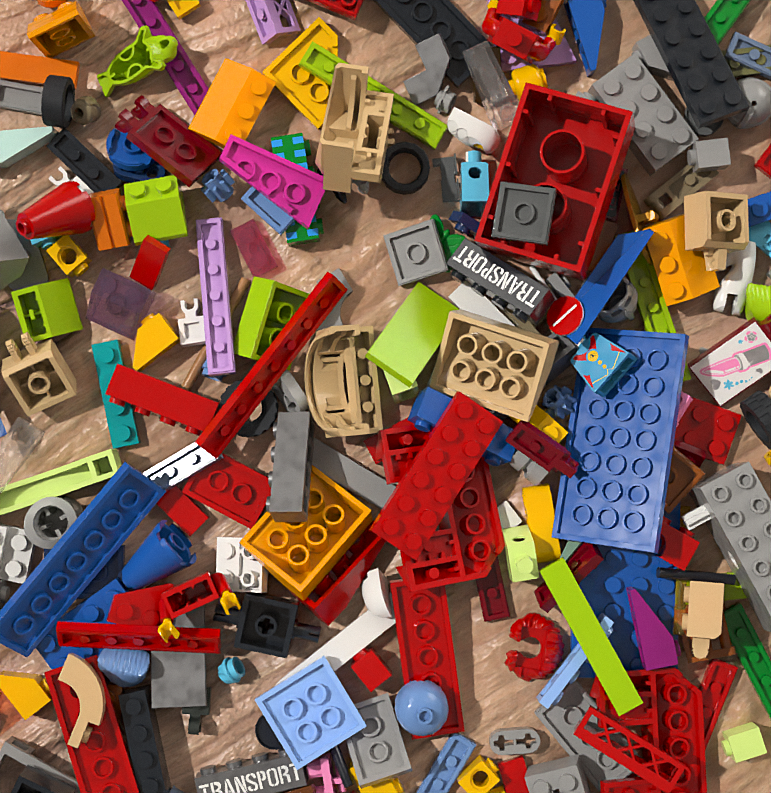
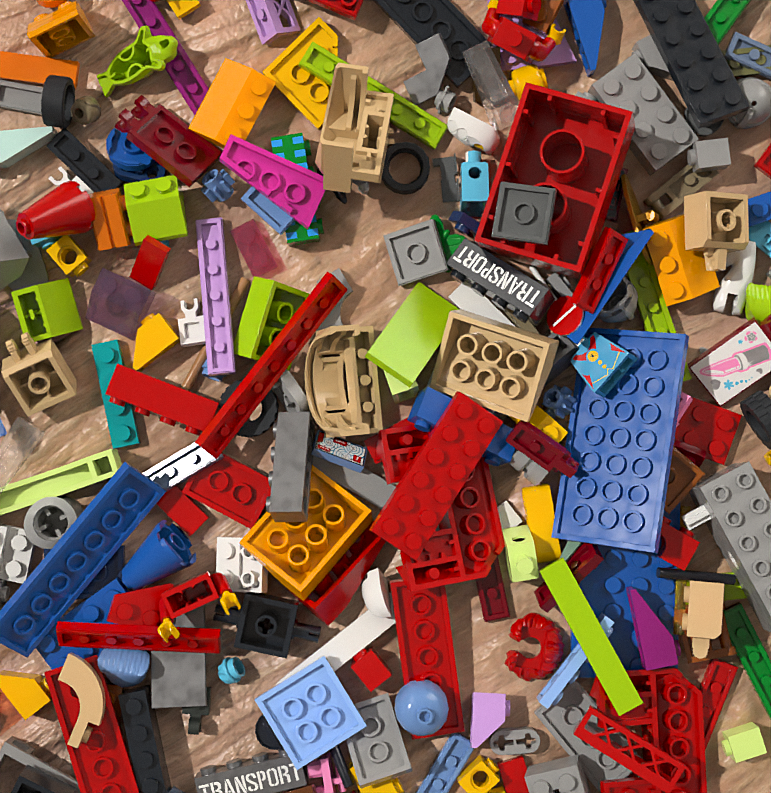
(339, 451): none -> tile
(487, 715): none -> lavender slope
(599, 270): none -> red tile

